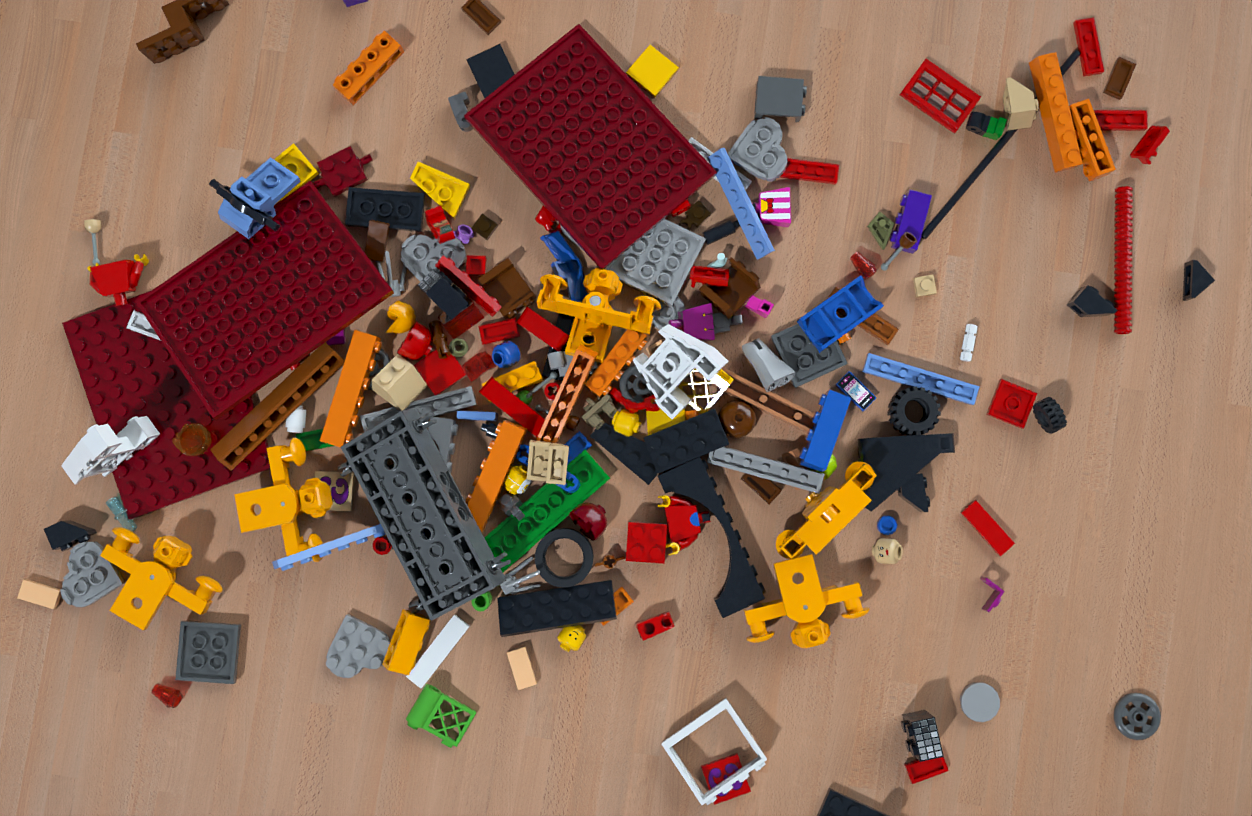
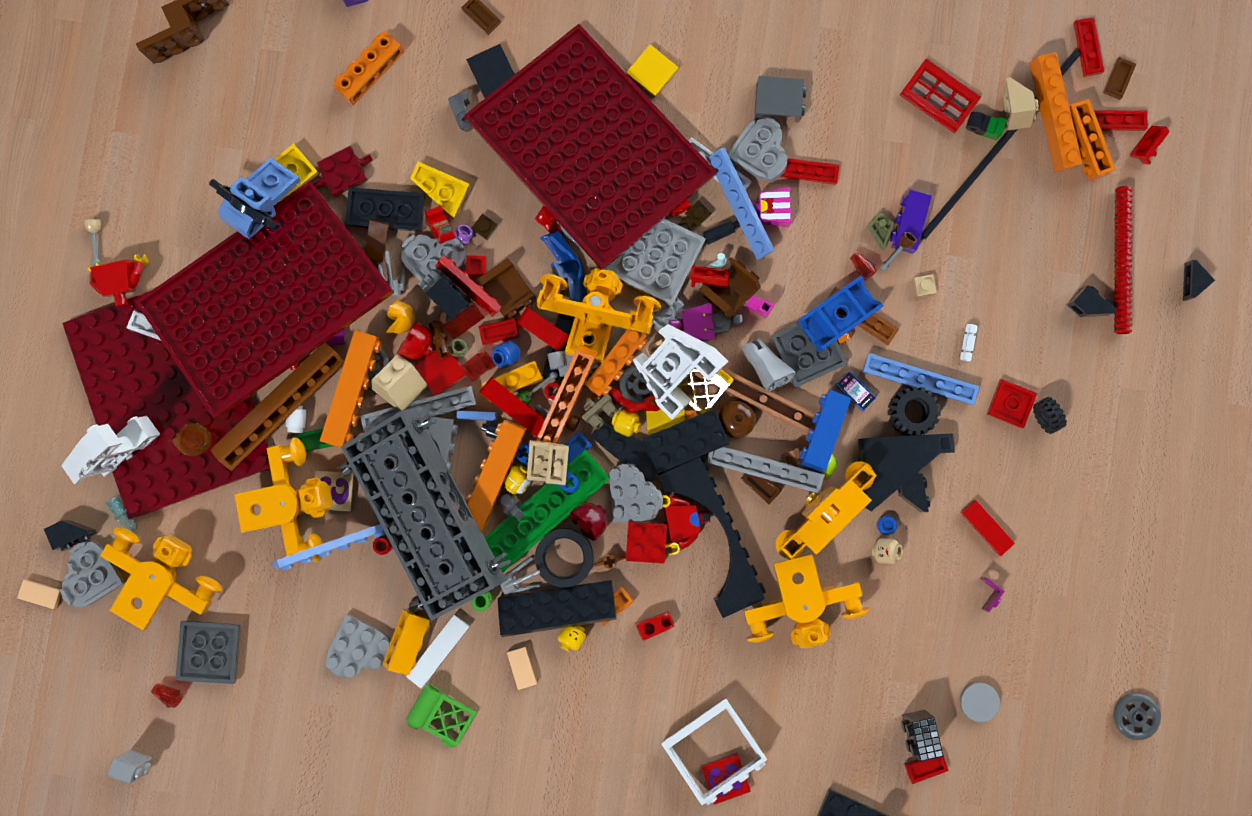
(130, 766): none -> light grey brick
(632, 496): none -> light grey plate

